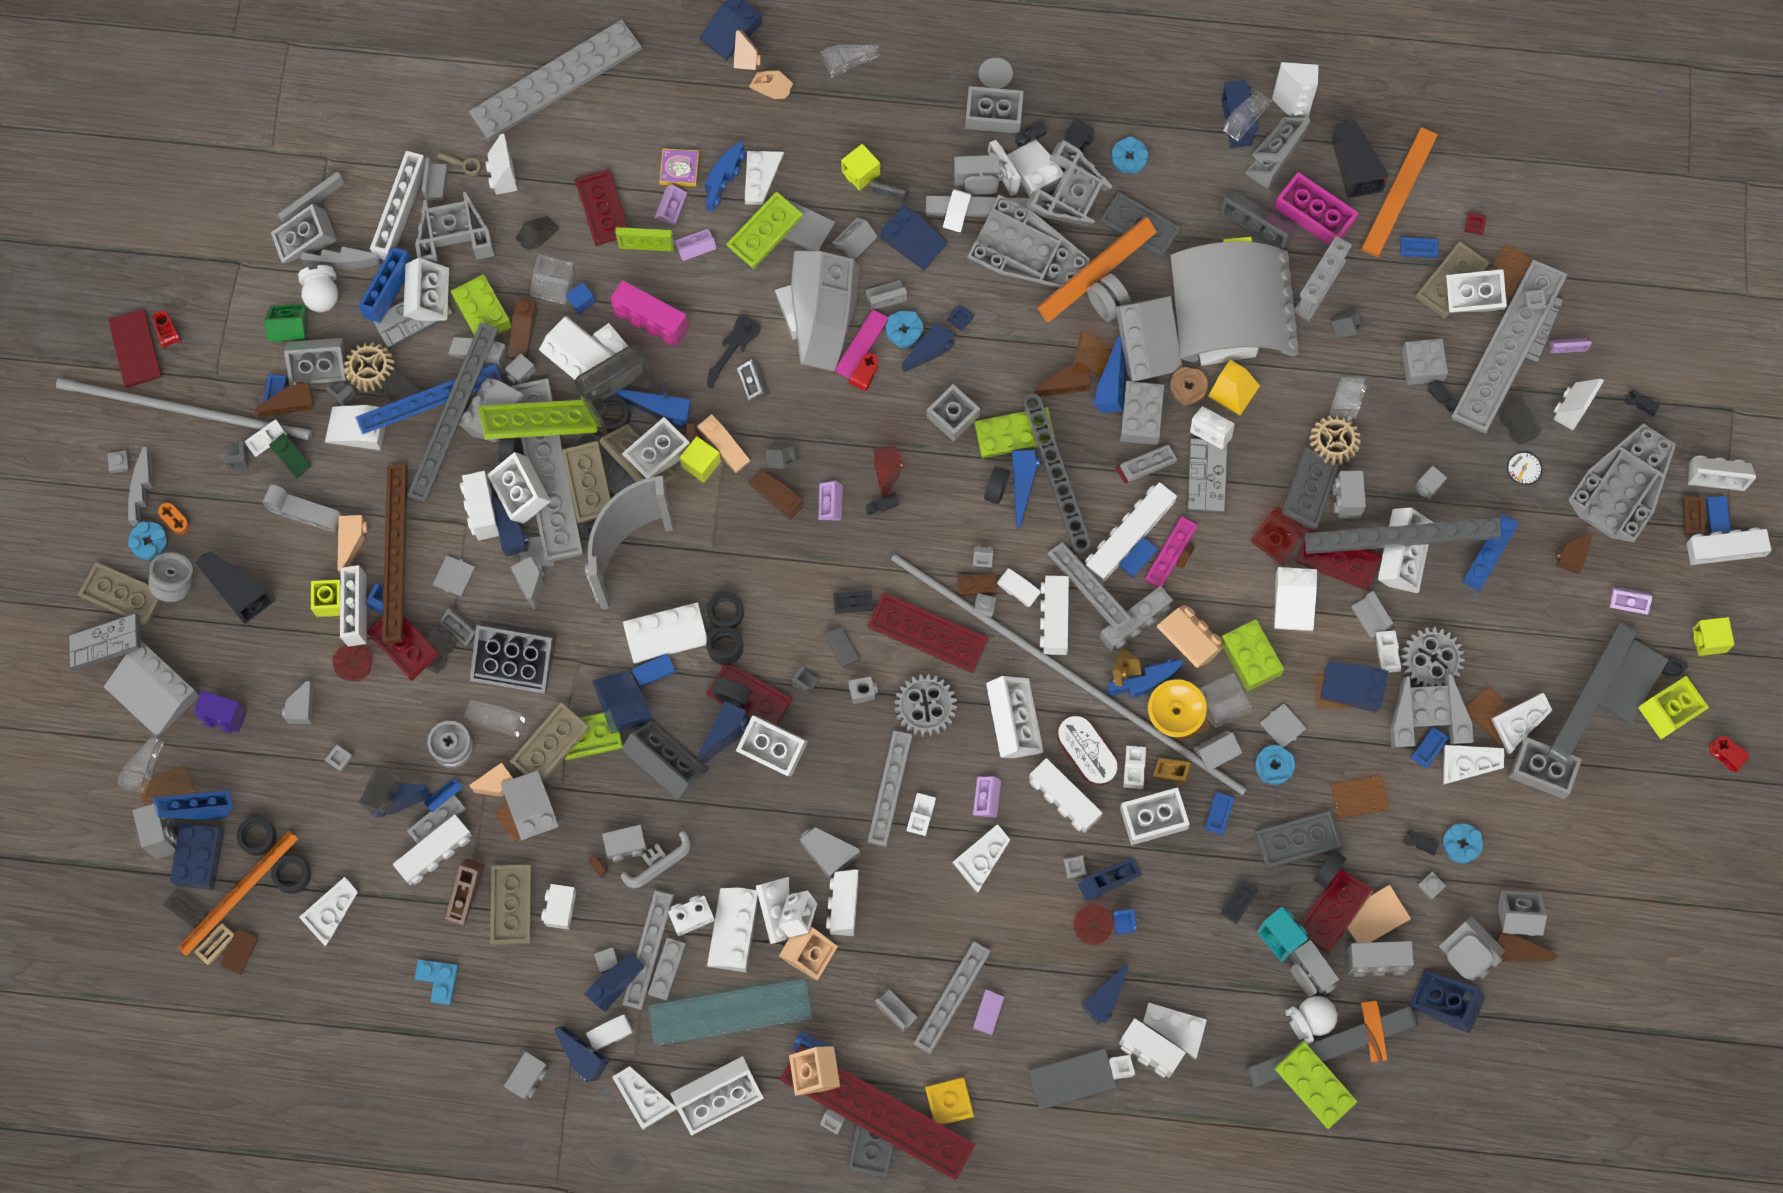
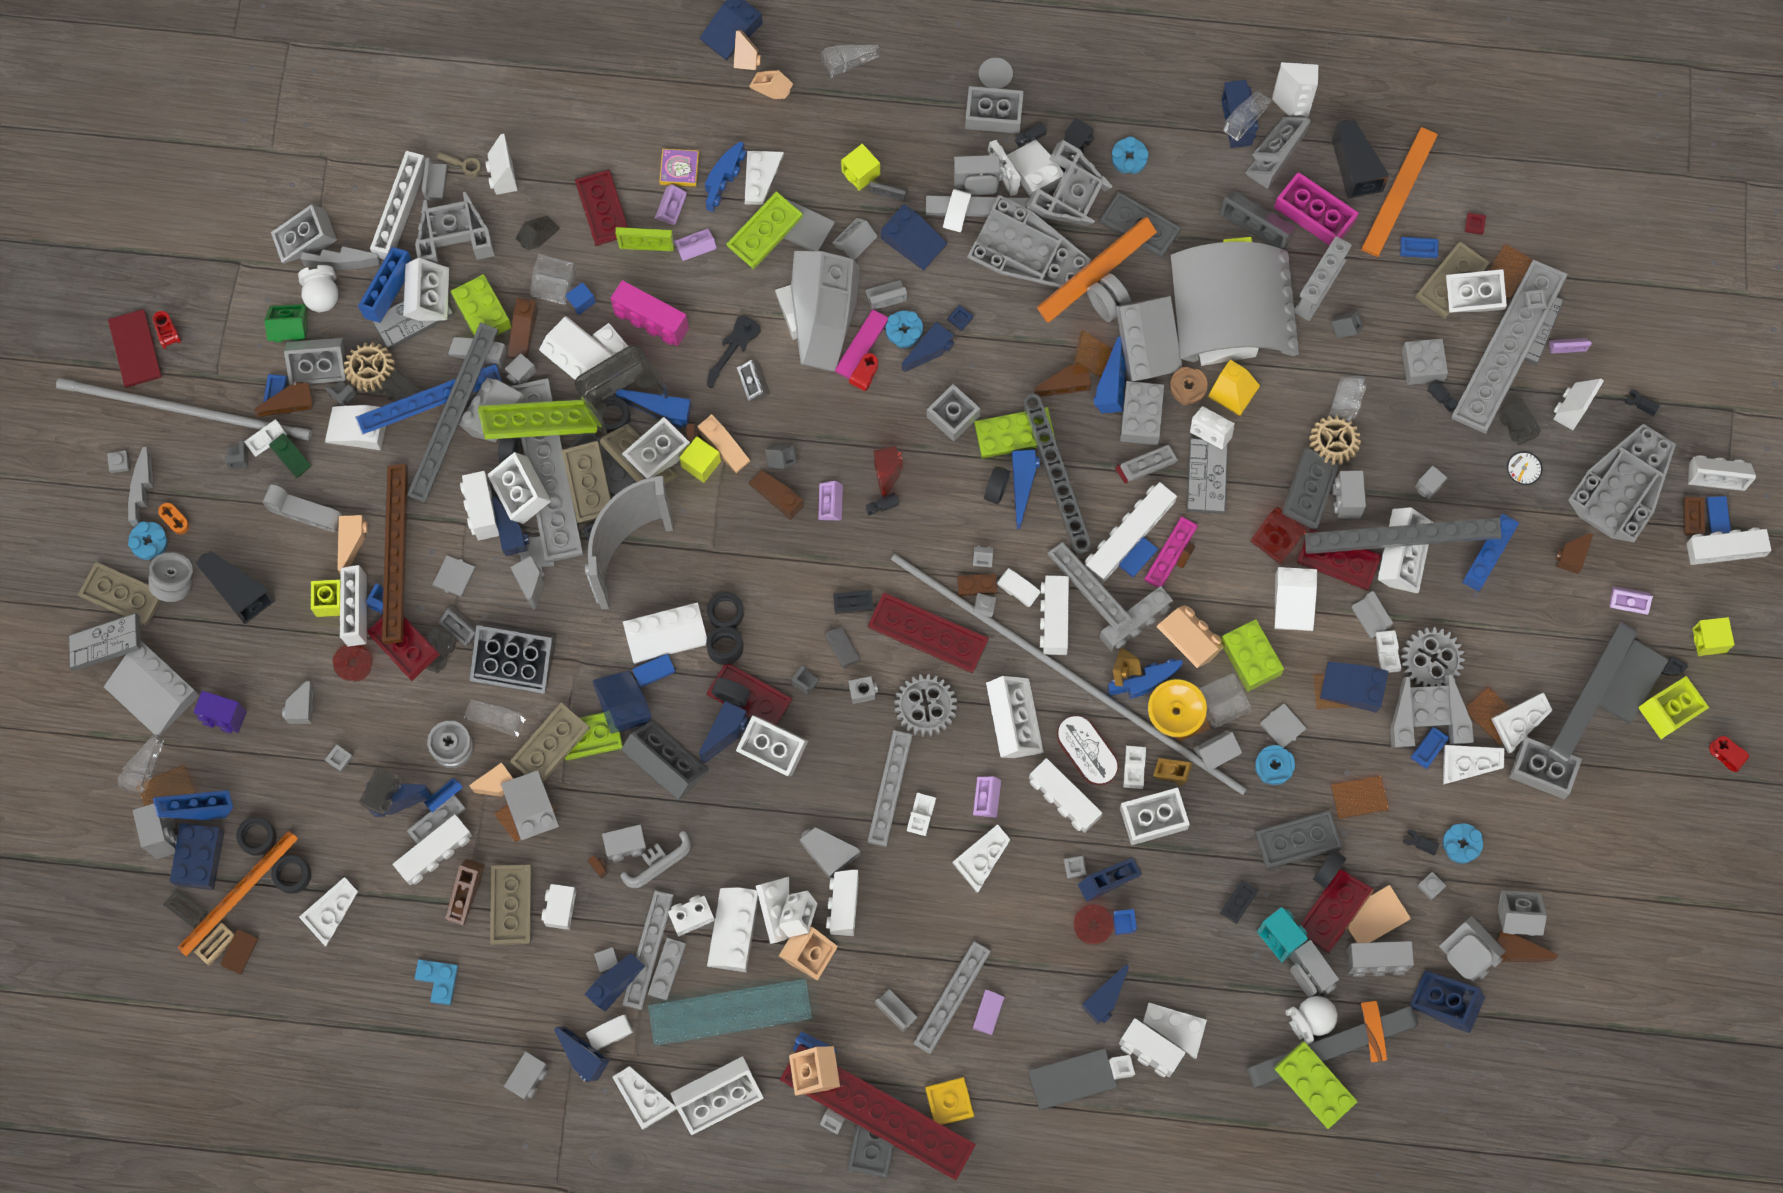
(312, 197): light grey tile -> none
(555, 80): light grey plate -> none
(1219, 813): blue tile -> none

